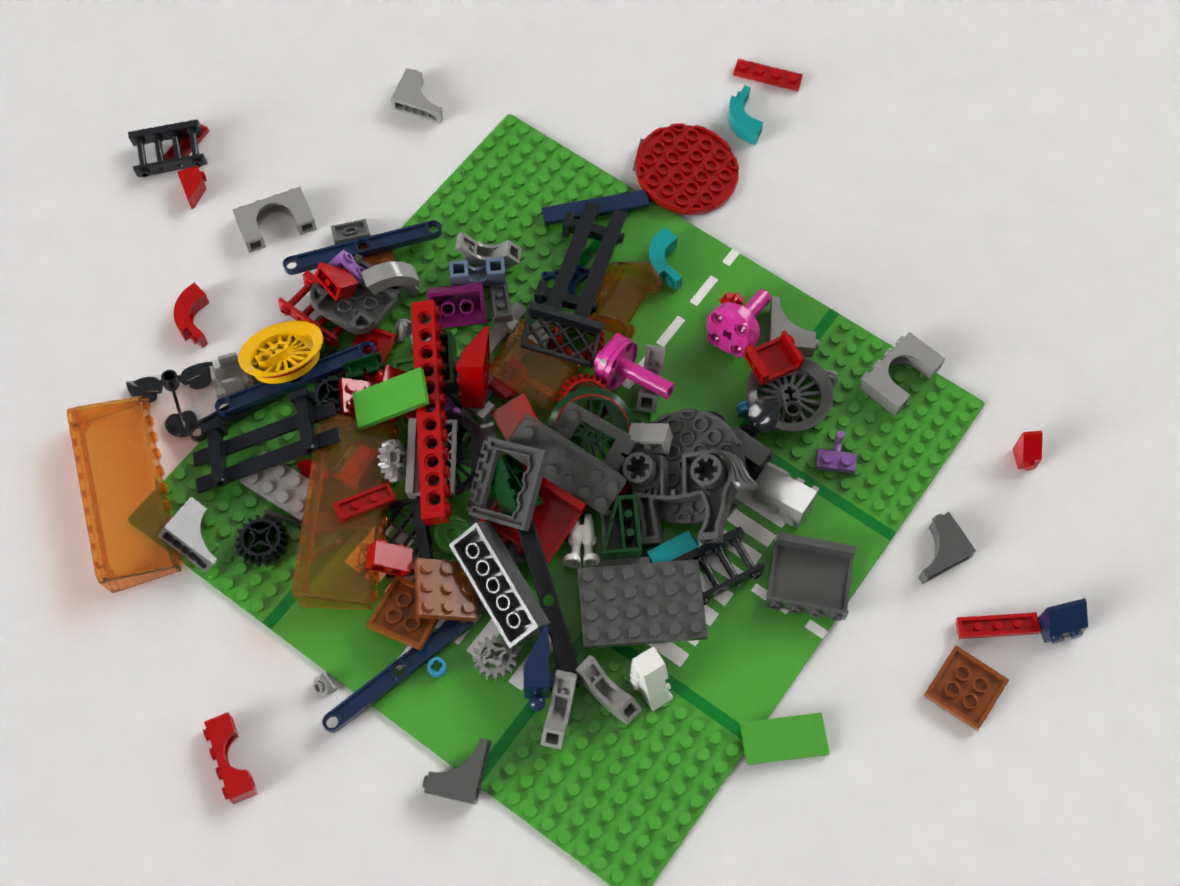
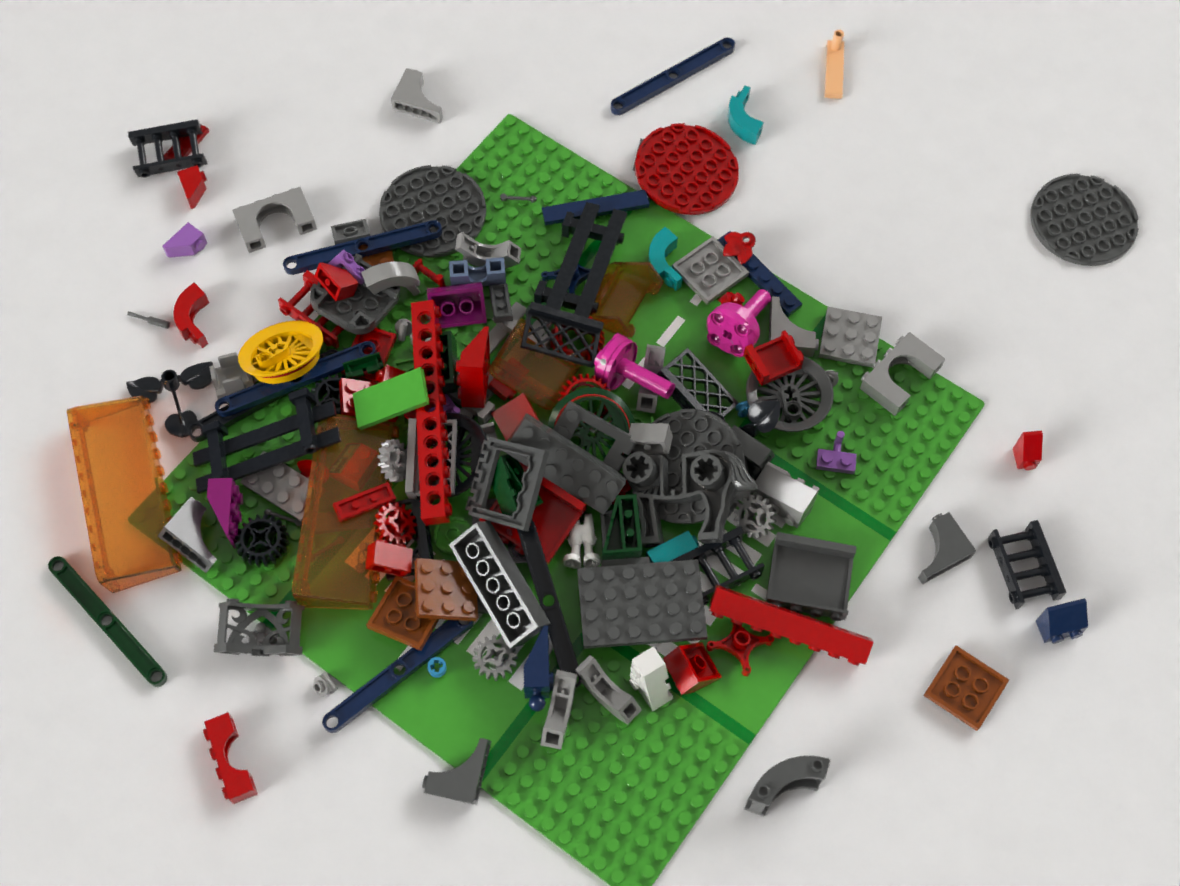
(115, 630): none -> dark green beam
(152, 320): none -> dark grey piece
(185, 242): none -> medium lavender slope
(226, 501): none -> magenta slope
(260, 628): none -> light grey piece
(283, 646): none -> dark grey fence
(395, 523): none -> red gear
(436, 195): none -> dark grey tile
(437, 278): none -> red piece
(504, 197): none -> dark grey hinge
(663, 82): none -> dark blue beam
(687, 398): none -> black fence
(691, 667): none -> red slope
(709, 271): none -> light grey plate
(736, 246): none -> red plate
(740, 644): none -> red piece
(749, 509): none -> light grey gear
(768, 75): red plate -> none
(768, 281): none -> dark blue plate
(784, 738): bright green tile -> none
(790, 774): none -> dark grey fence
(791, 625): none -> red brick
(834, 66): none -> light nougat piece
(850, 337): none -> light grey plate
(997, 625): red plate -> none
(1040, 551): none -> black fence
(1084, 219): none -> dark grey tile

